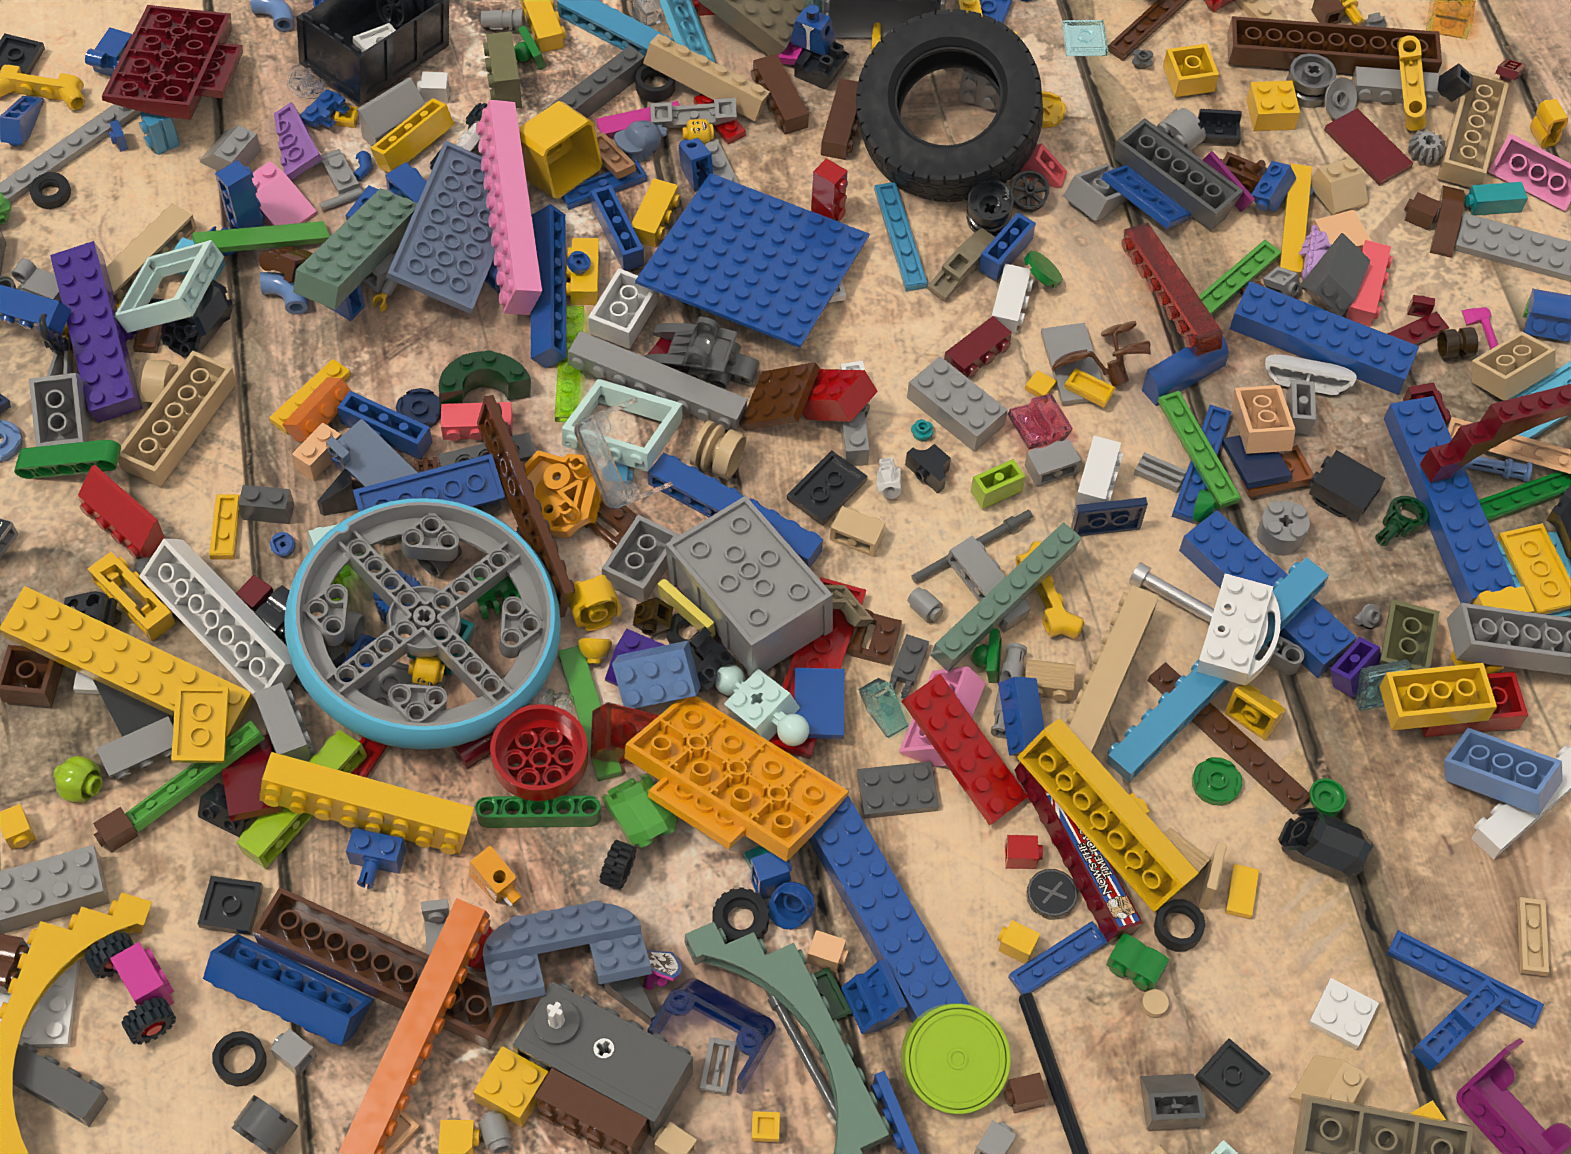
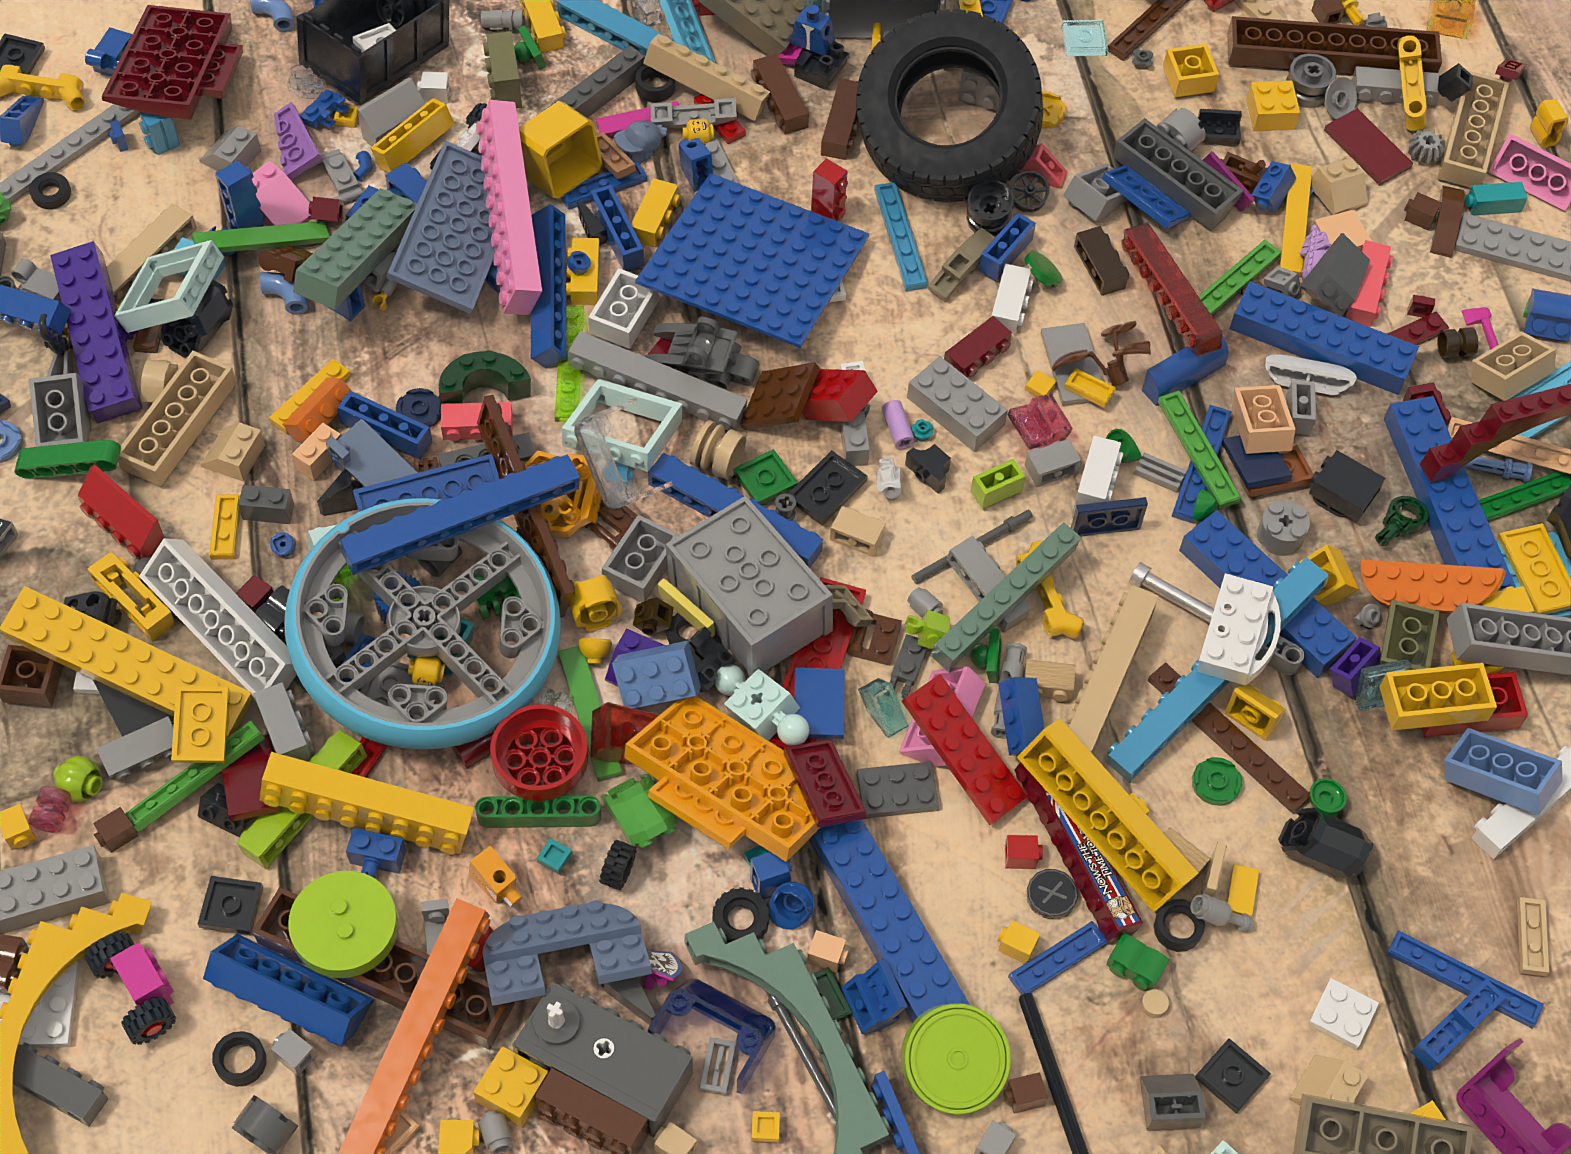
(49, 813): none -> clear pink wheel
(235, 451): none -> tan slope
(326, 209): none -> dark red brick
(343, 924): none -> lime brick
(459, 514): none -> blue brick
(554, 856): none -> teal plate
(590, 223): none -> black slope
(765, 477): none -> green plate
(787, 509): none -> dark grey bush
(824, 783): none -> dark red tile
(898, 424): none -> lavender piece
(929, 629): none -> lime brick
(1101, 260): none -> dark brown brick
(1128, 446): none -> green piece
(1219, 912): none -> light grey piece
(1340, 579): none -> yellow slope
(1430, 585): none -> orange plate

